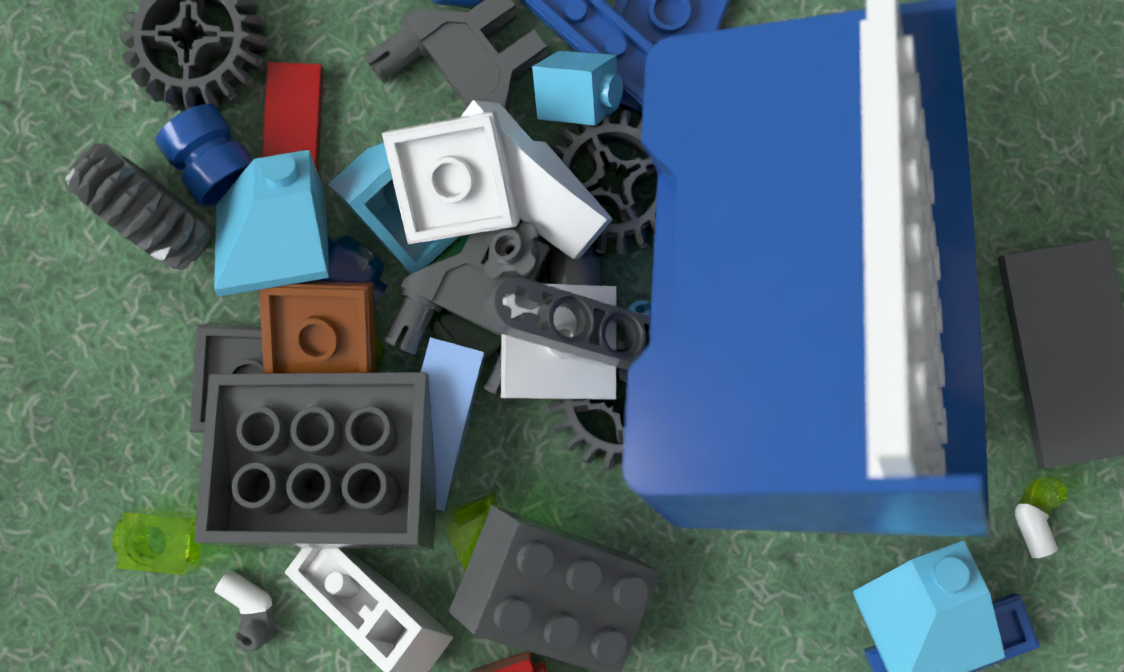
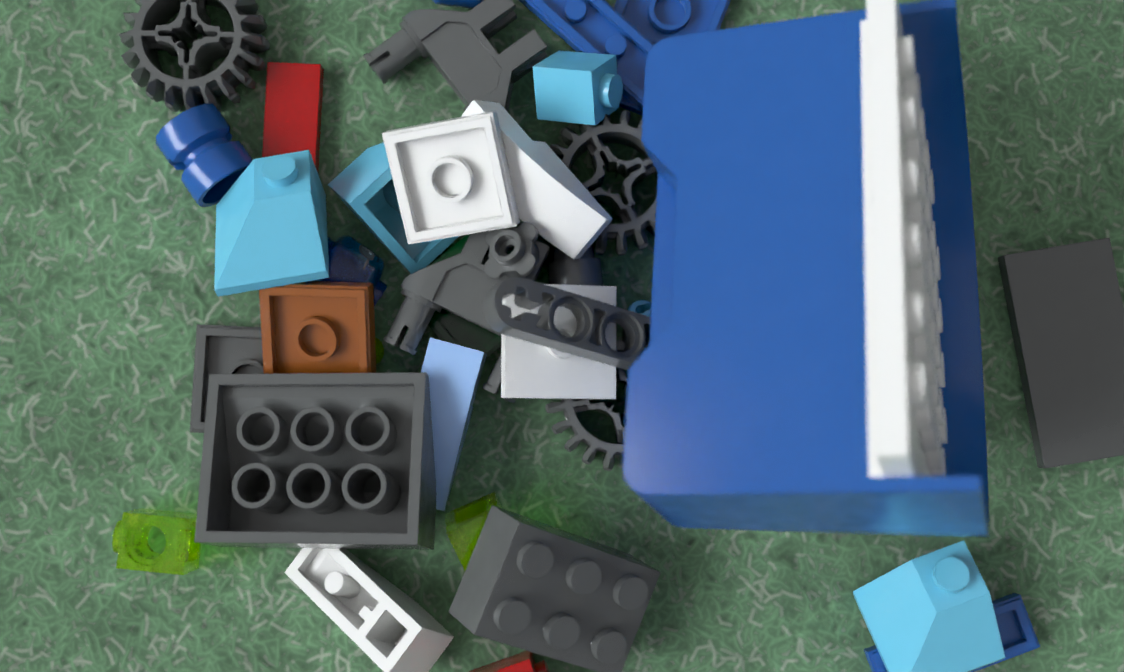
(138, 206): dark grey gear -> none
(255, 610): arm -> none
(1034, 510): arm -> none

